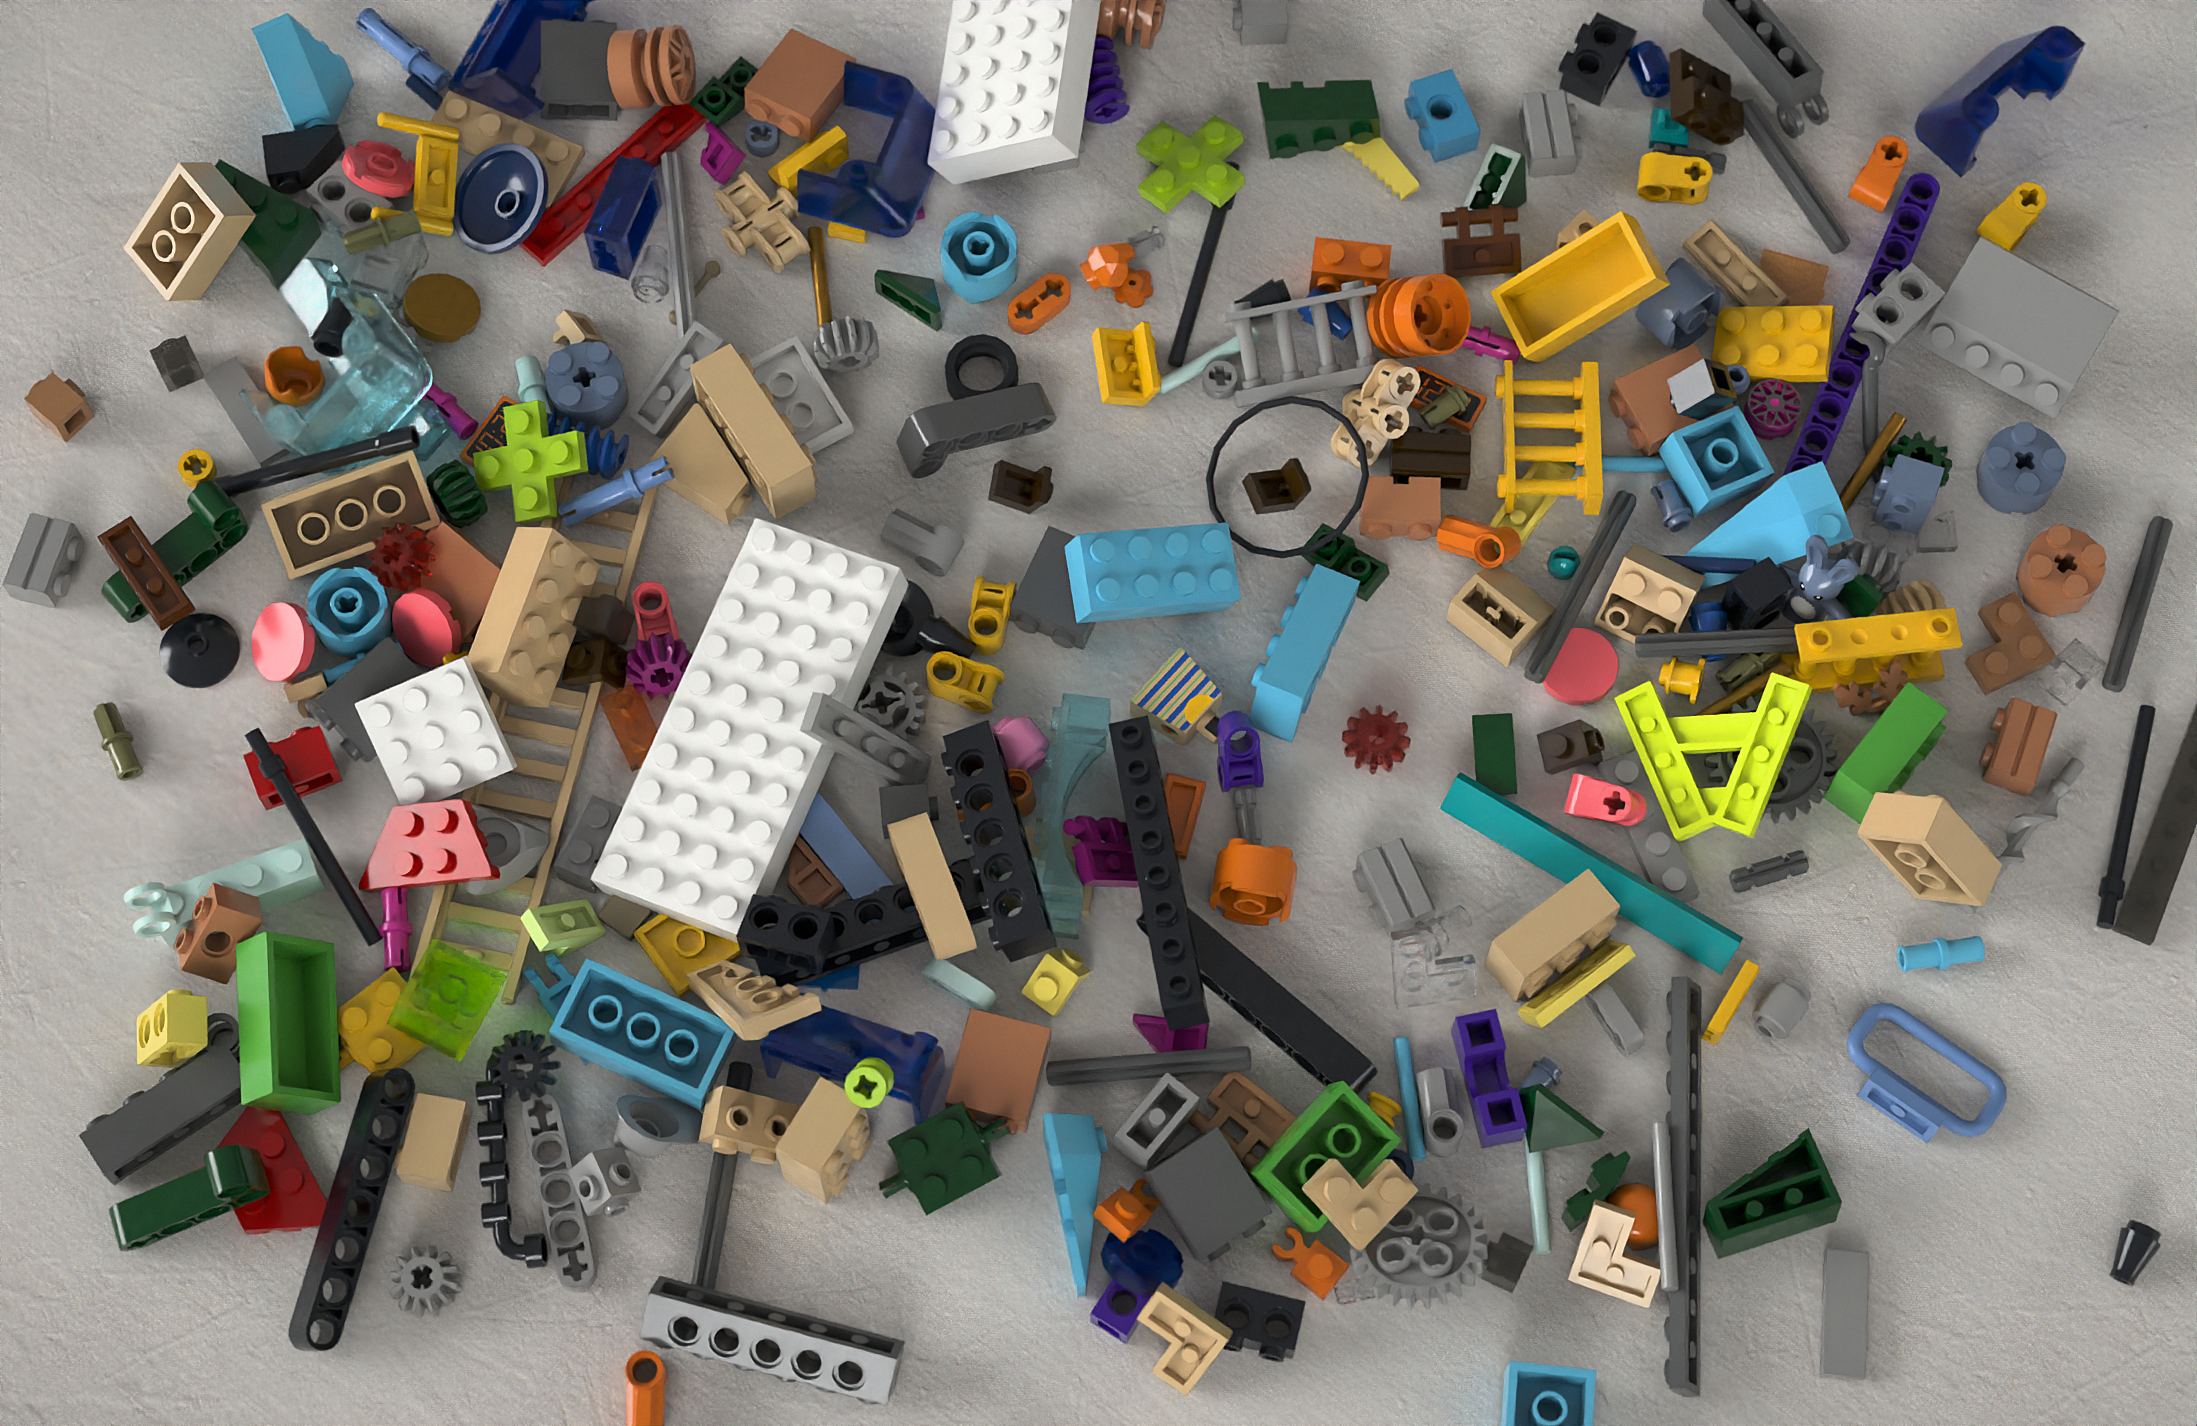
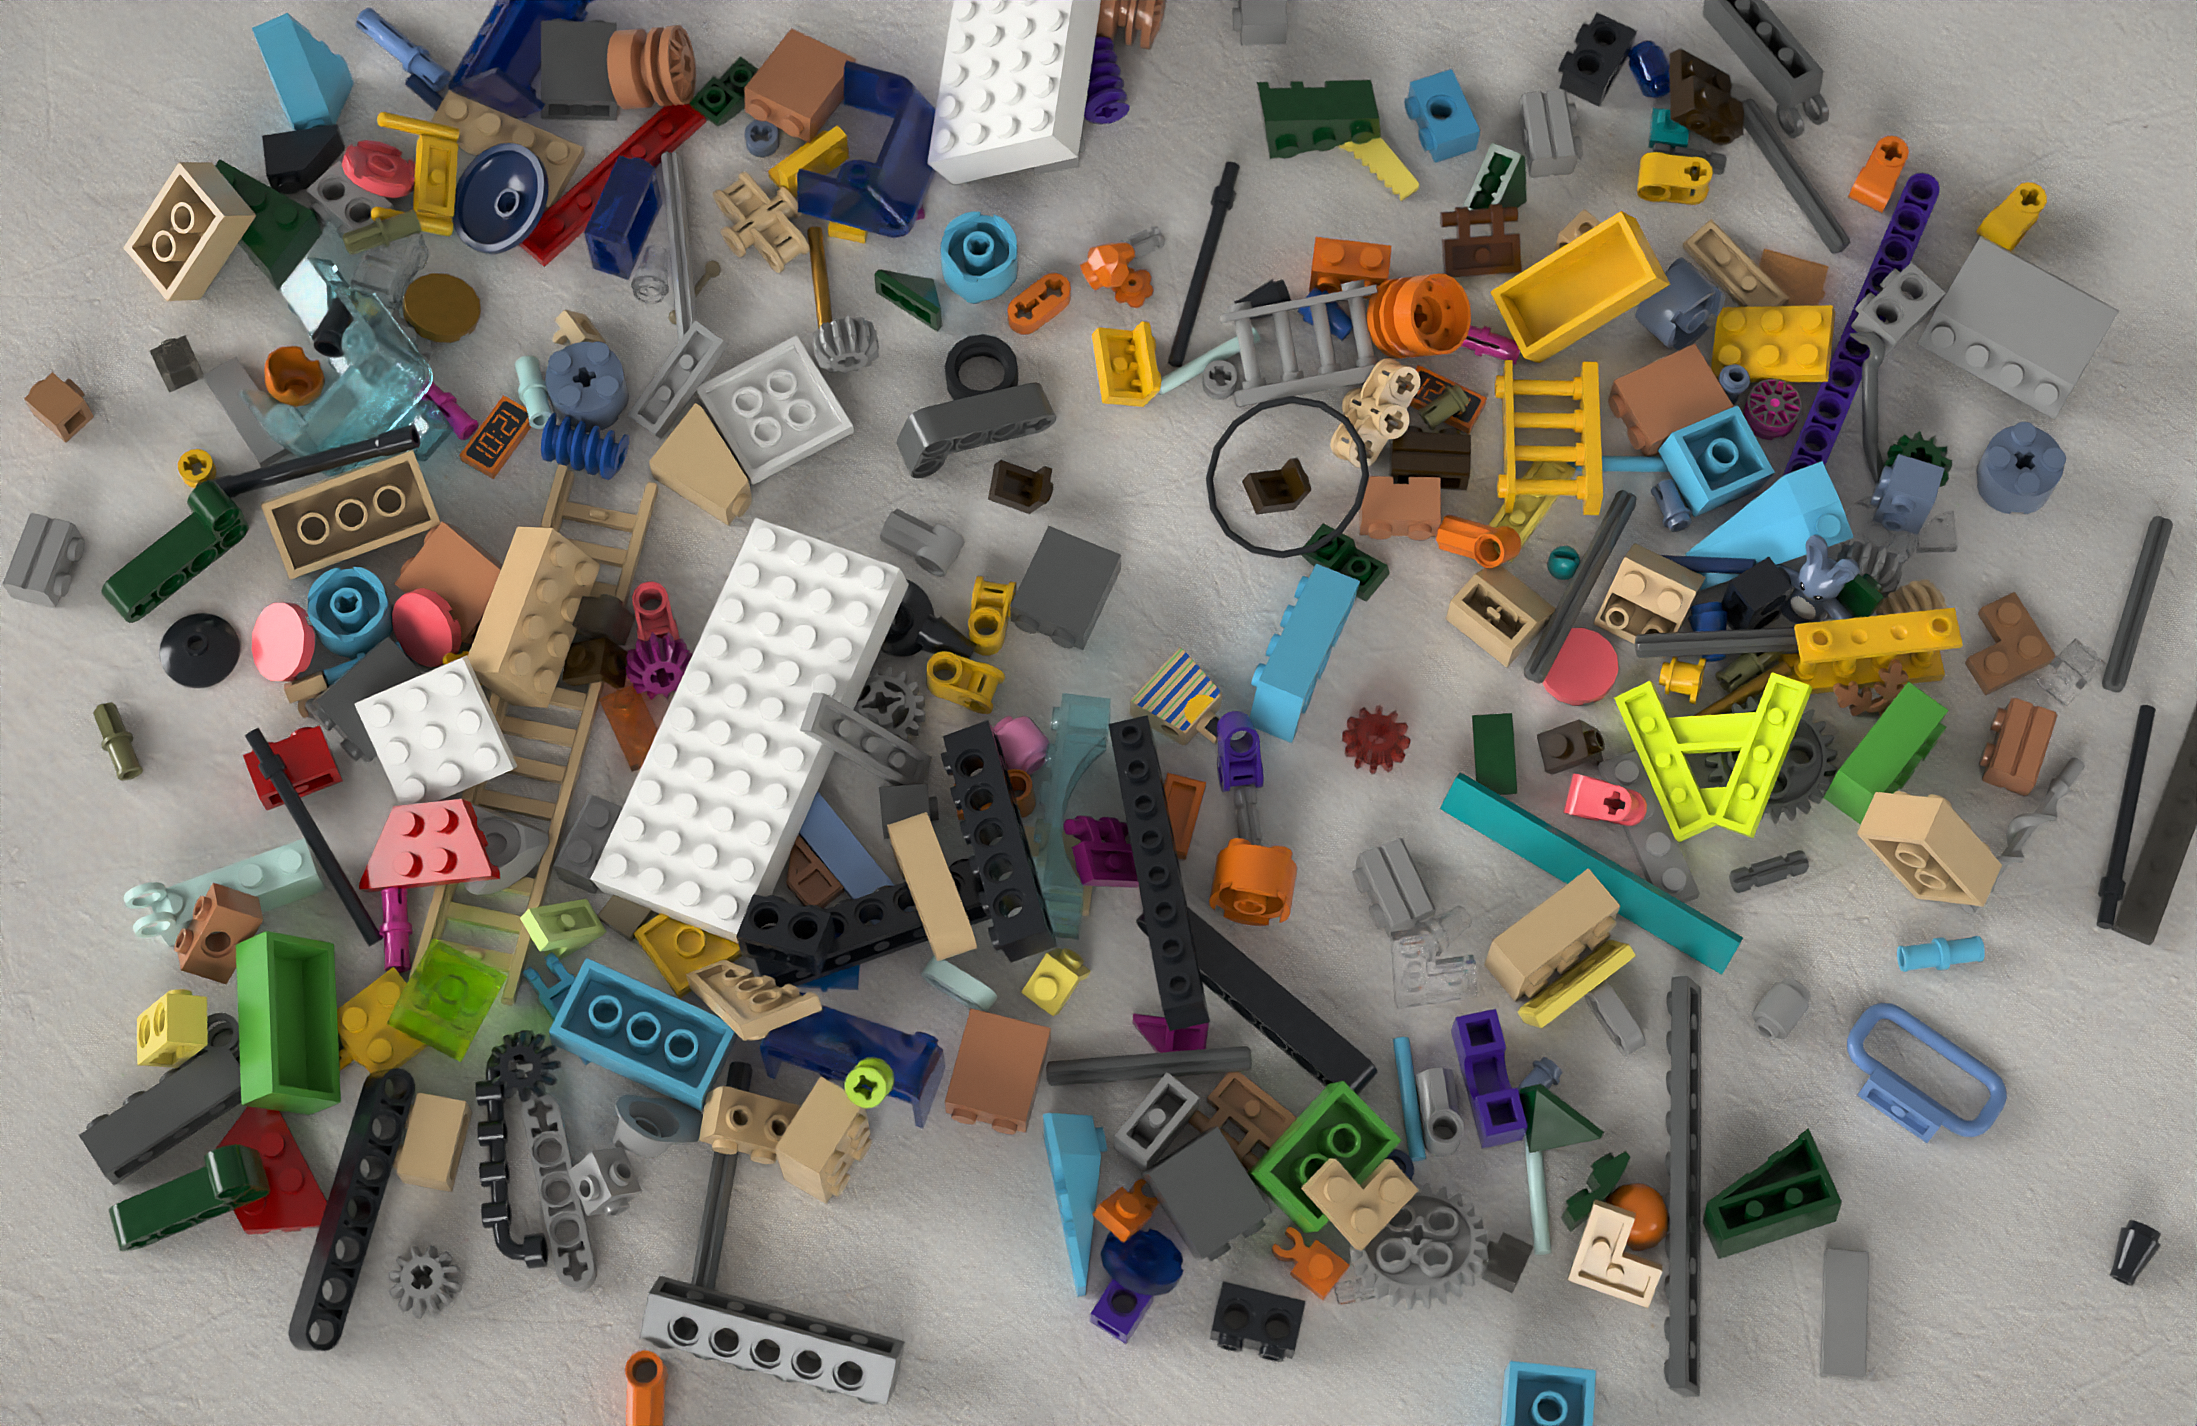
(146, 573): reddish brown tile -> none
(401, 557): clear red gear -> none
(457, 494): dark green gear -> none
(530, 462): lime plate -> none
(631, 484): medium blue pin -> none
(721, 155): magenta tile -> none
(754, 430): tan brick -> none
(944, 1157): dark green plate -> none
(1152, 572): medium azure brick -> none
(1190, 164): lime plate -> none
(1192, 1336): tan plate -> none
(1384, 1108): yellow bush -> none
(1665, 1206): light grey bar -> none
(1701, 389): brick -> none
(1731, 1002): yellow tile -> none
(1871, 460): pearl gold bar -> none
(1963, 112): clear blue windscreen -> none
(2061, 571): nougat brick -> none

